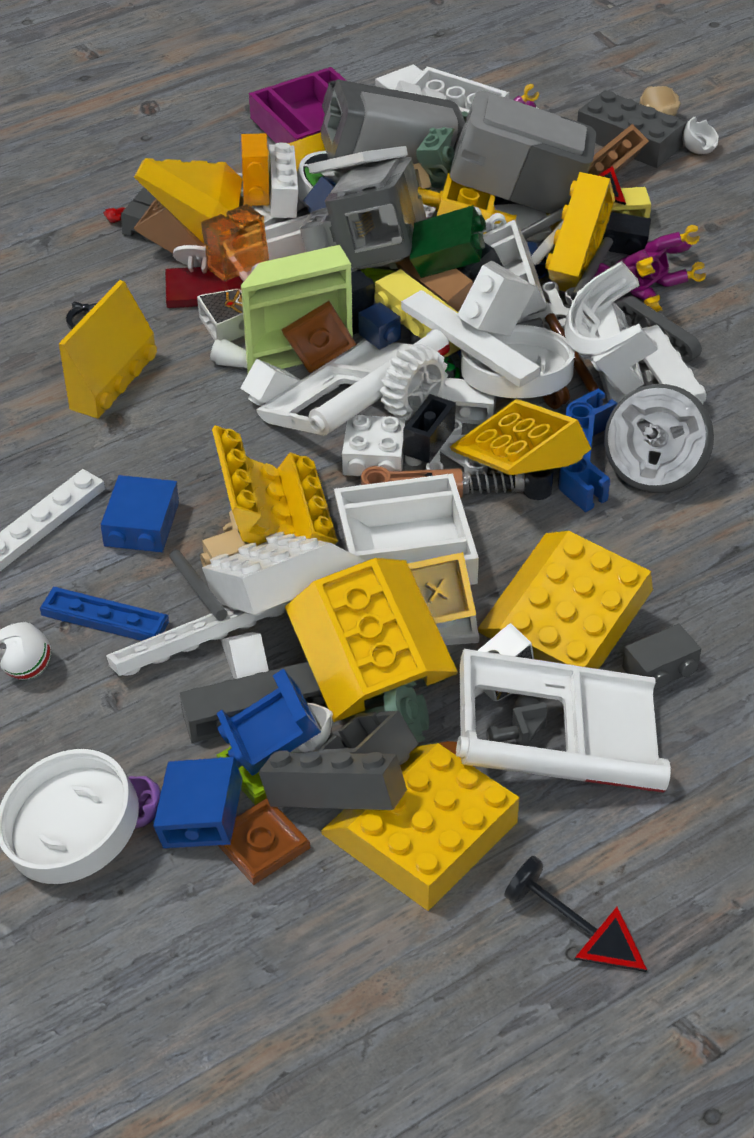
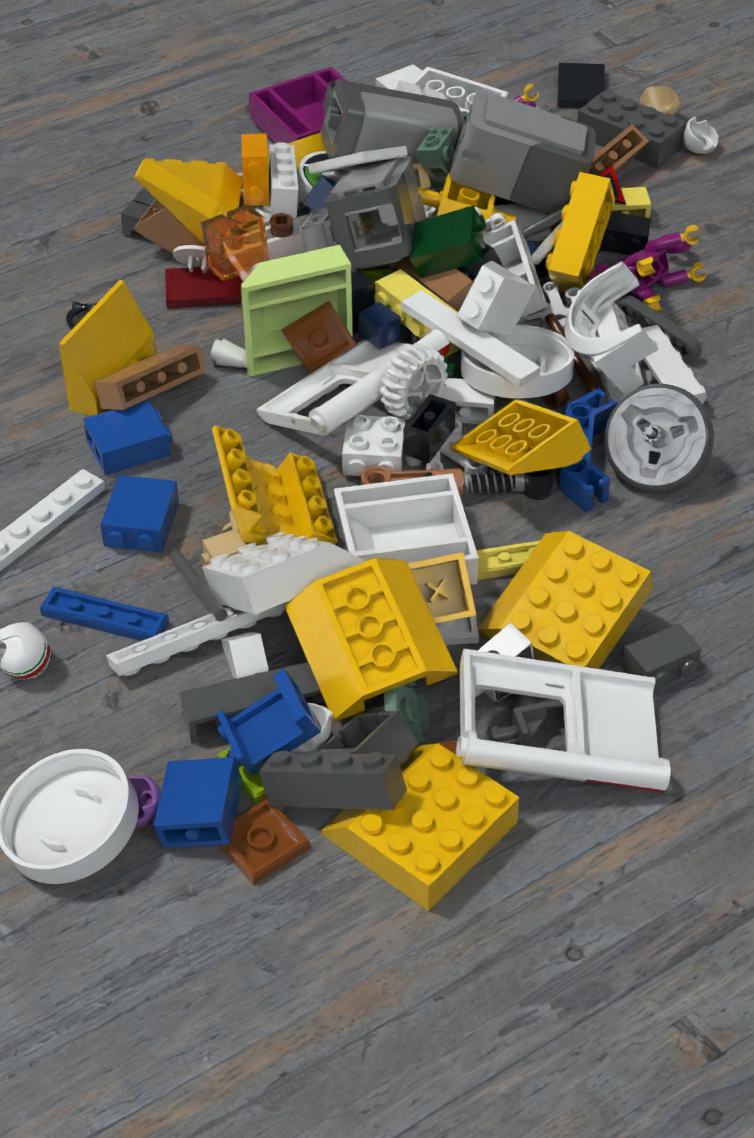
(113, 215): red piece -> none
(127, 437): none -> blue brick
(150, 377): none -> medium nougat brick
(222, 314): torso -> none
(266, 382): white slope -> none
(281, 225): none -> reddish brown bush
(503, 560): none -> light yellow tile
(579, 83): none -> black tile
(593, 265): dark grey piece -> none
(609, 943): black piece -> none

